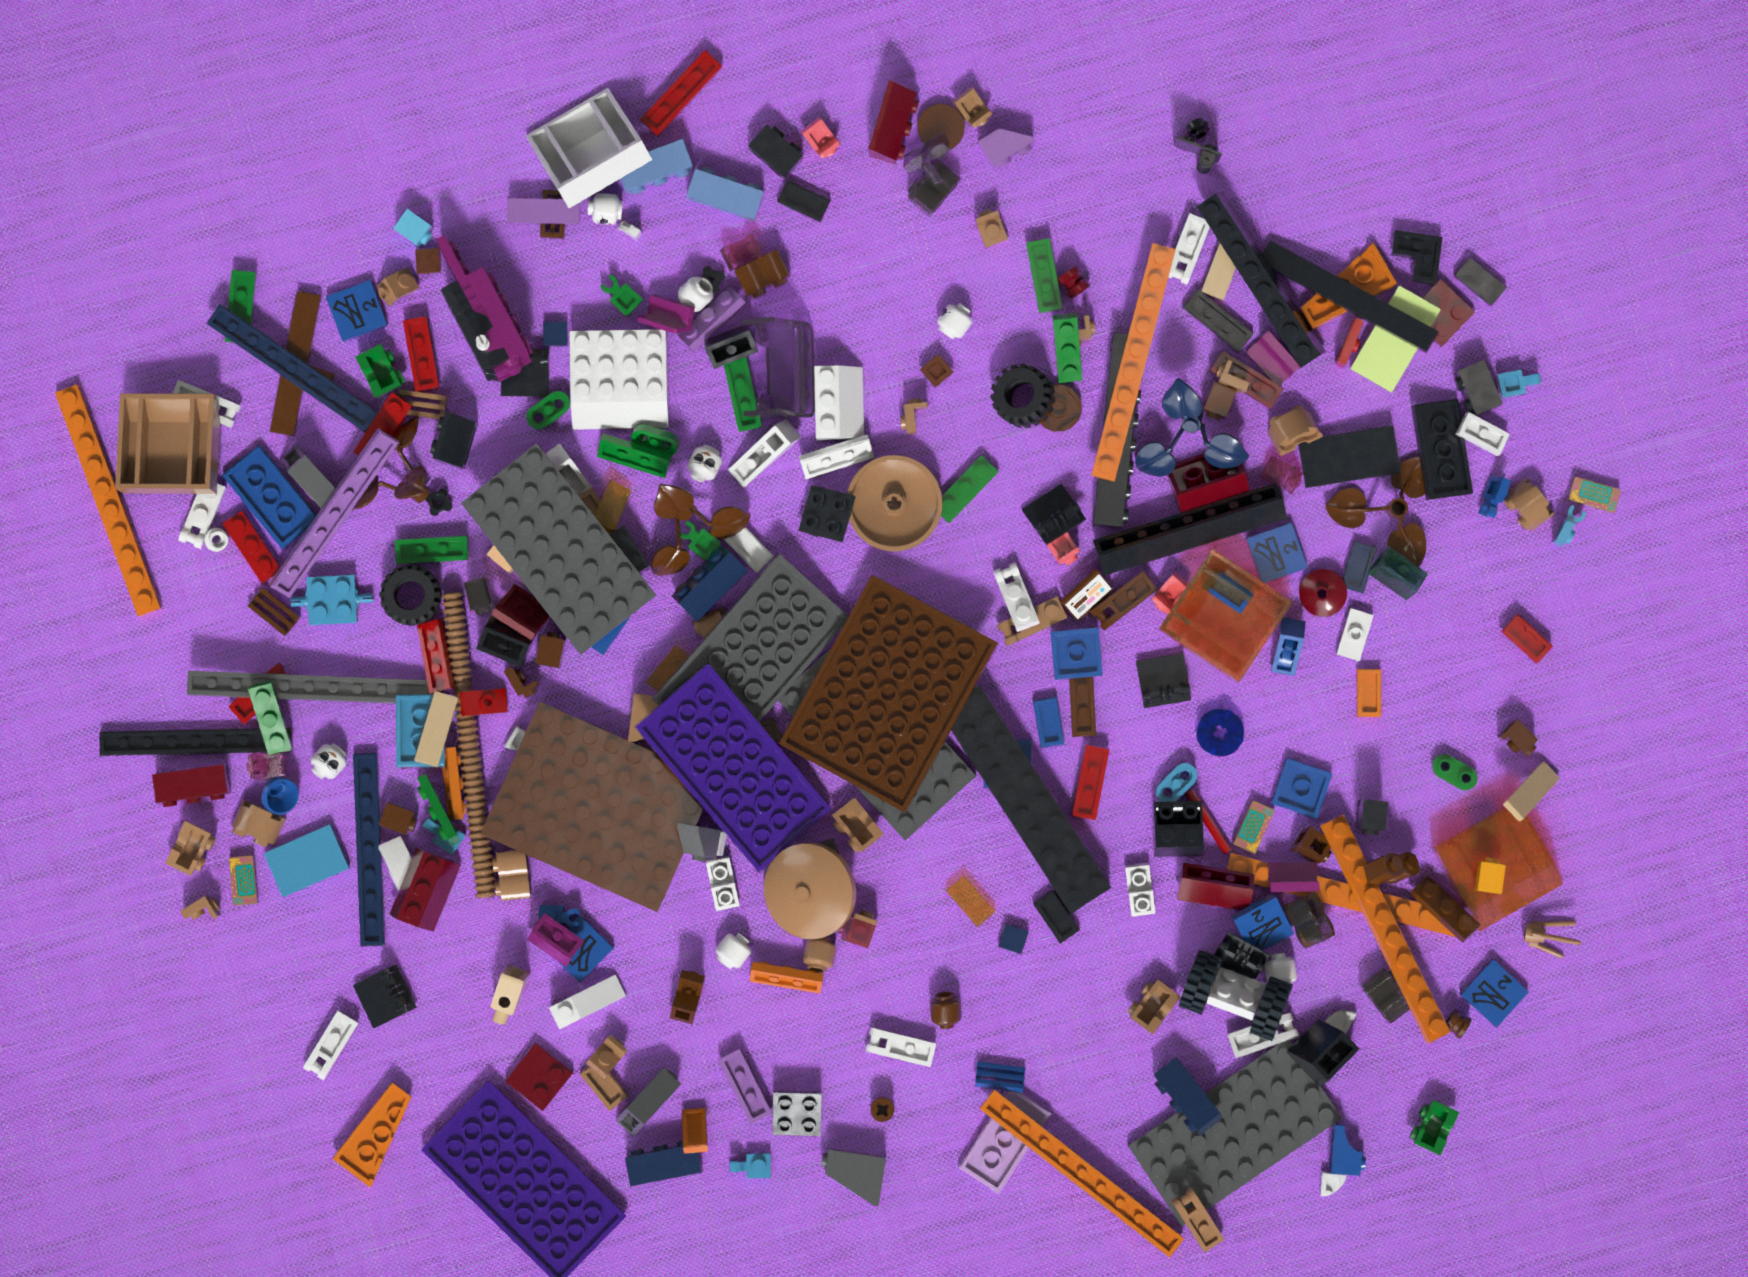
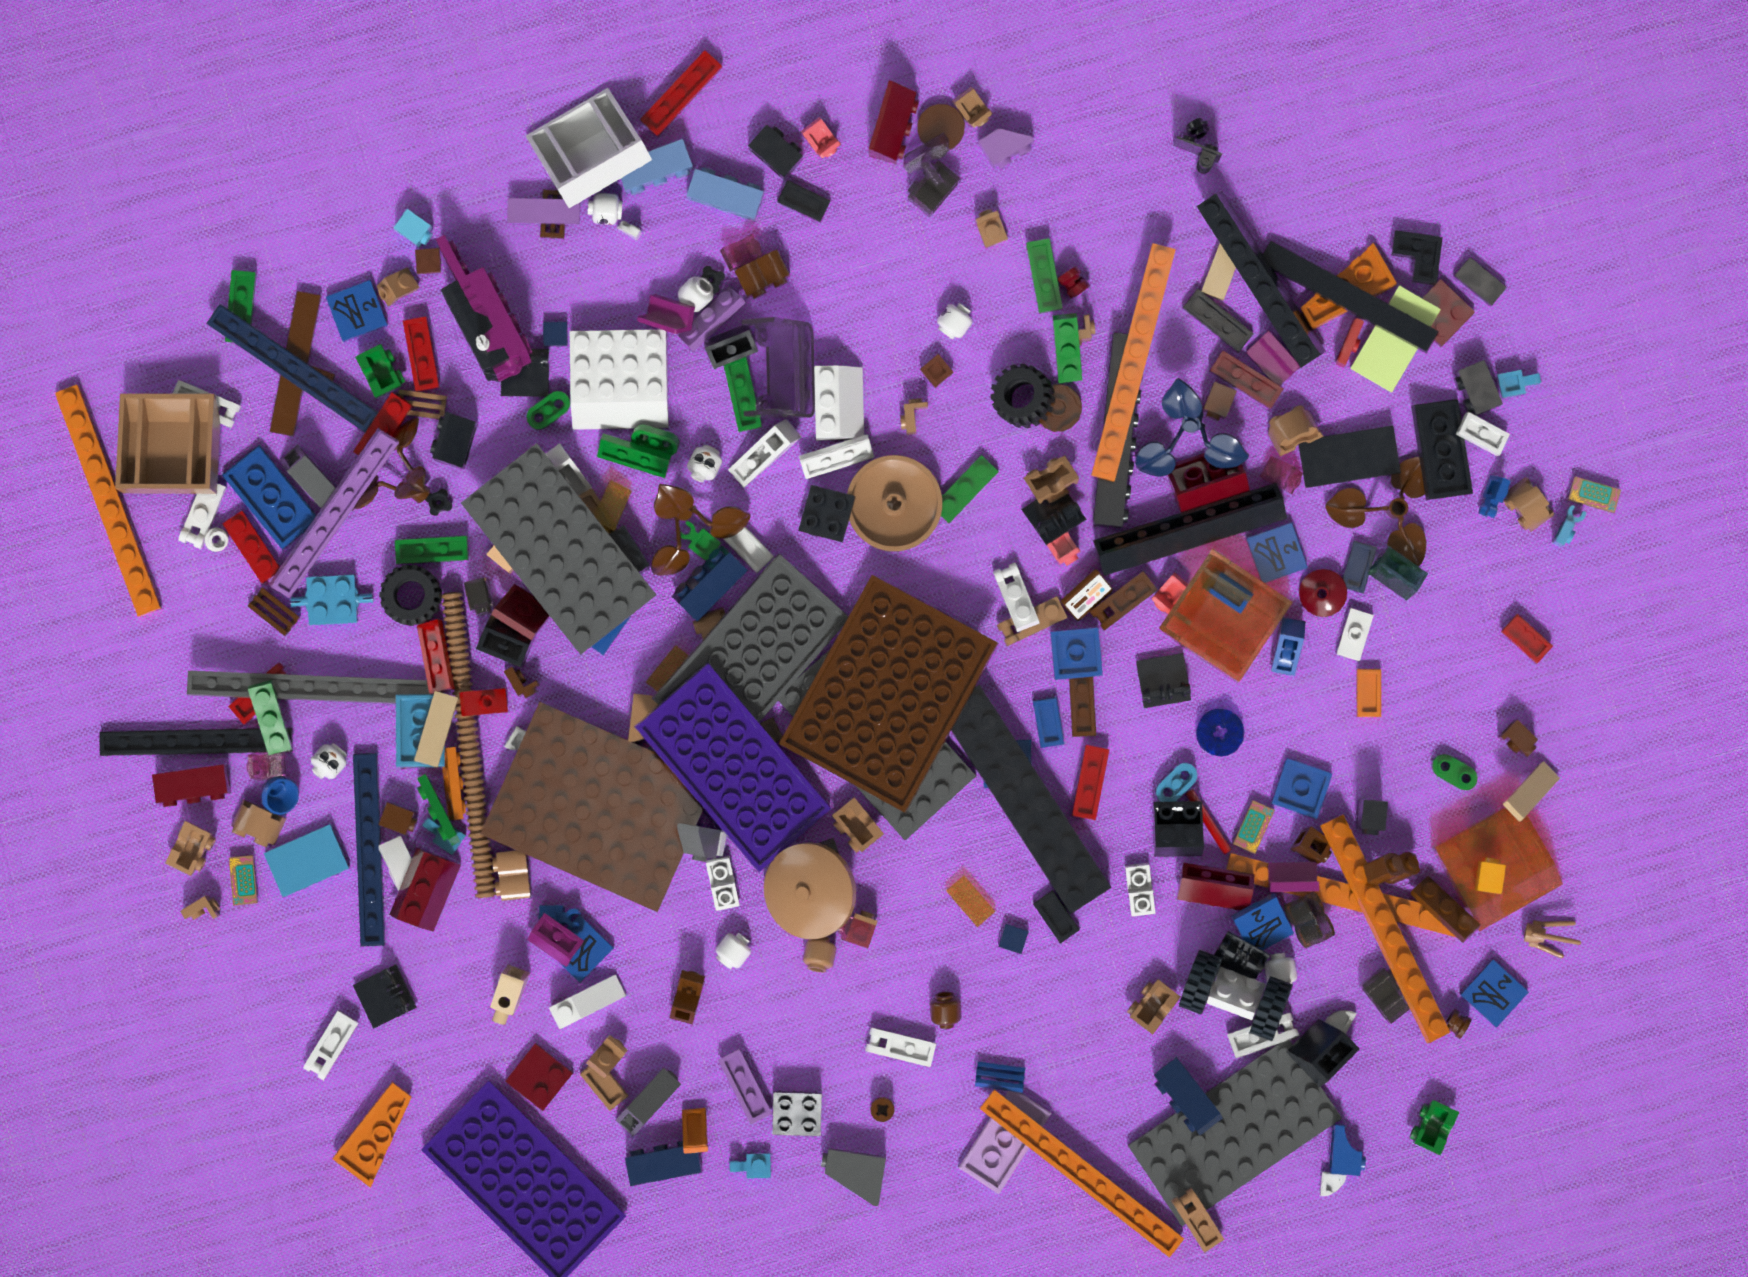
(550, 650): reddish brown brick -> none
(624, 298): green plate -> none
(786, 977): orange plate -> none
(1052, 481): none -> medium nougat cylinder
(1189, 247): white plate -> none
(1232, 381): medium nougat bracket -> none

